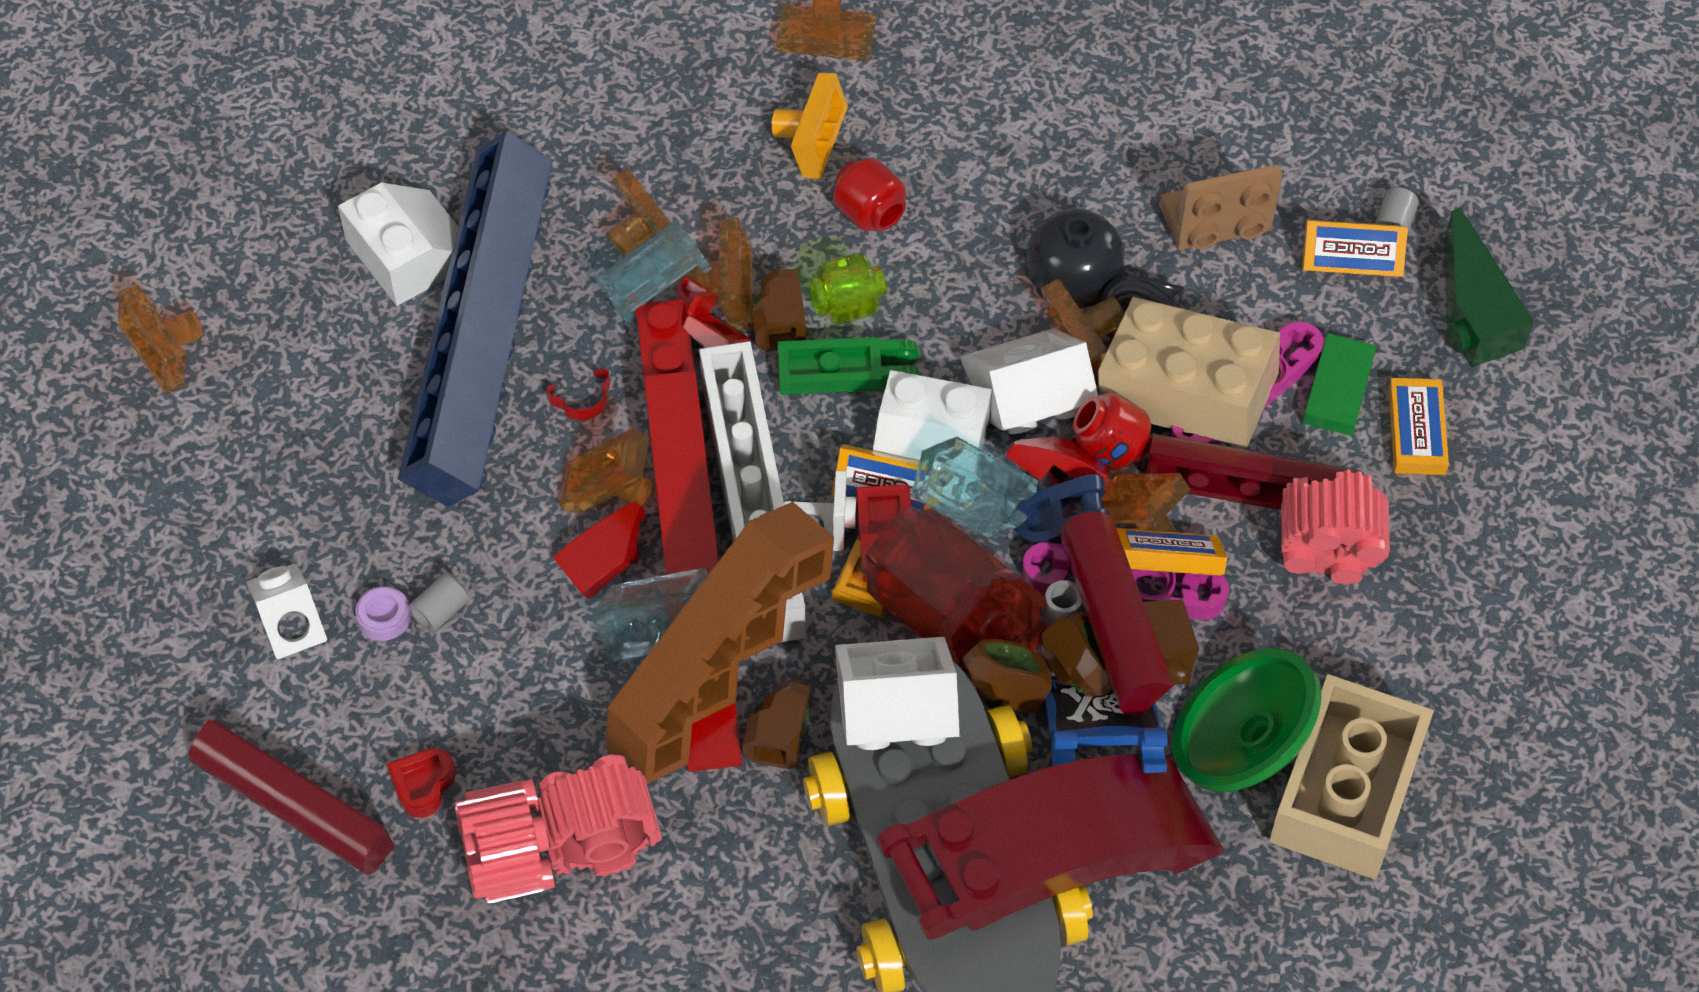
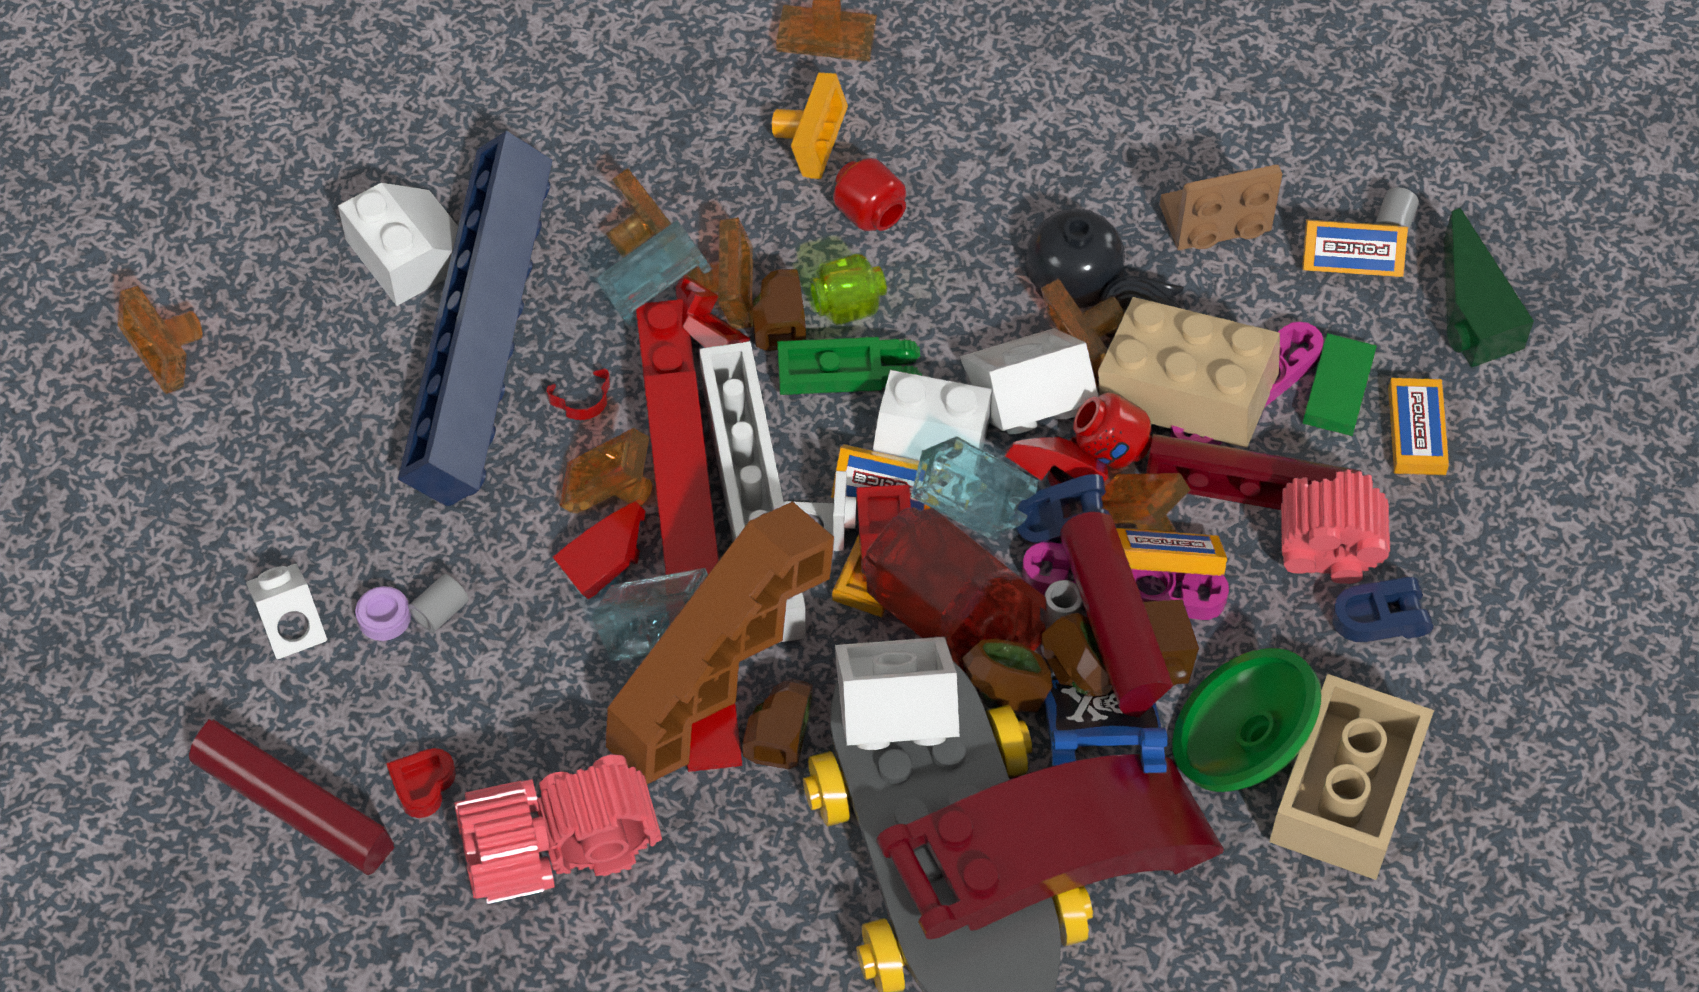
(1364, 614): none -> dark blue plate

